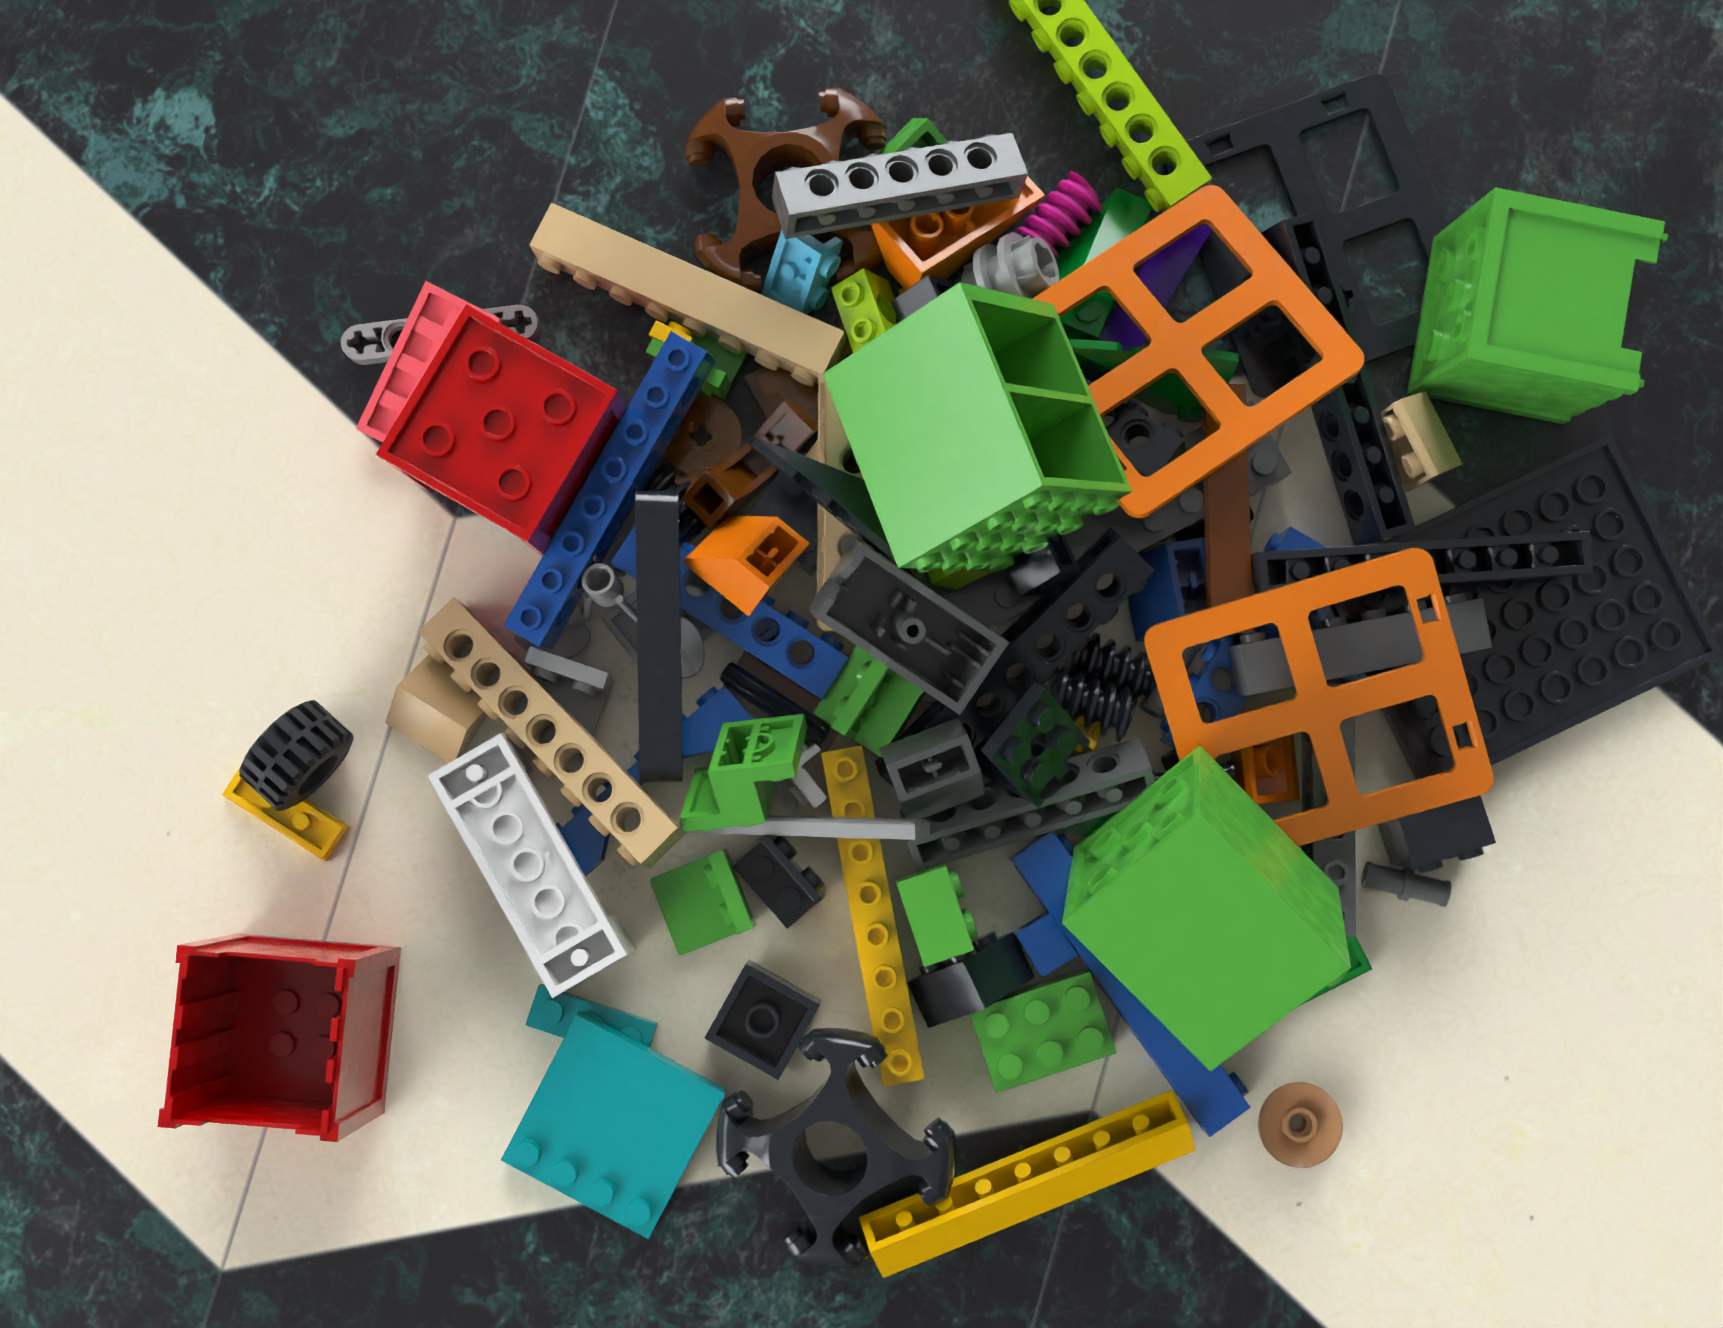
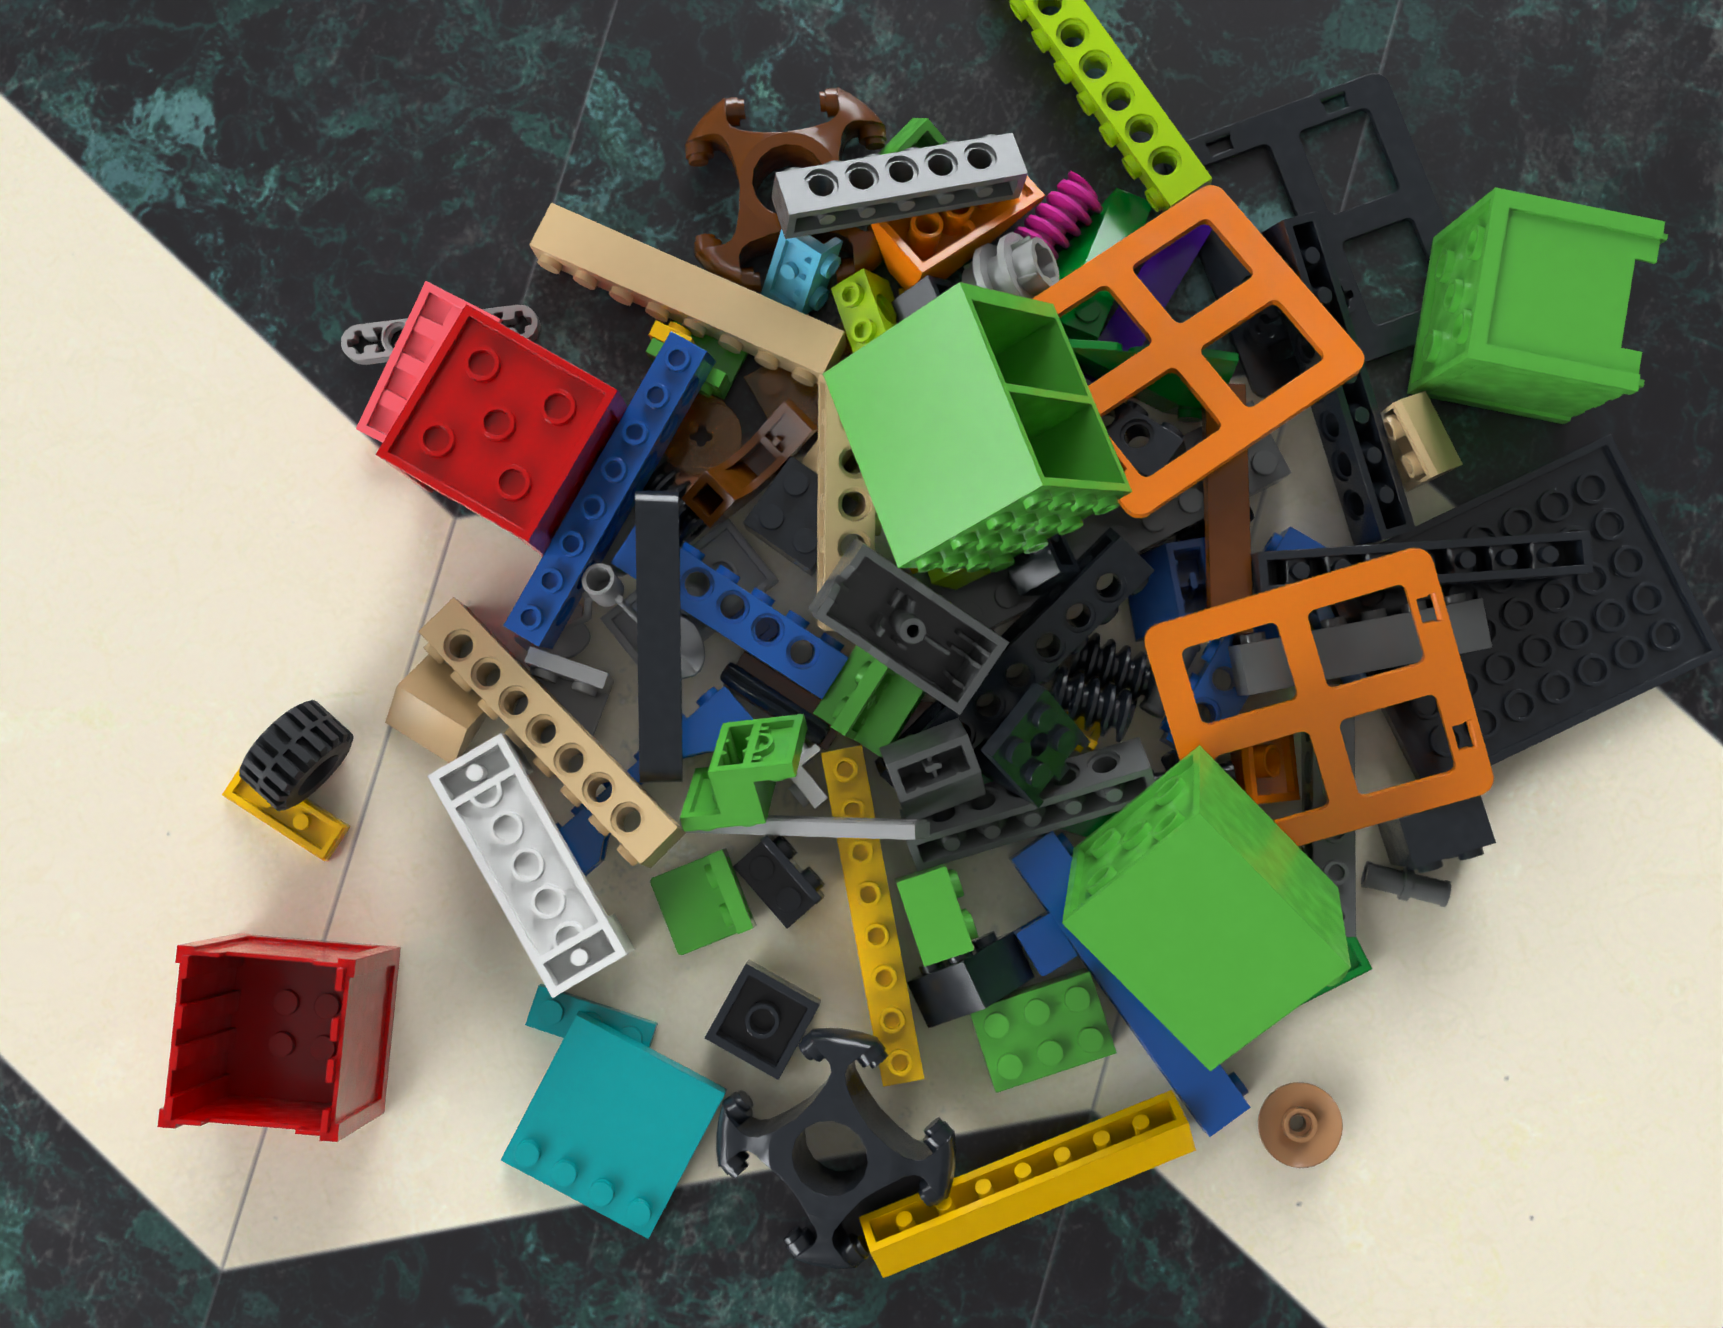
(747, 558): orange slope -> none
(832, 489): black wedge -> none

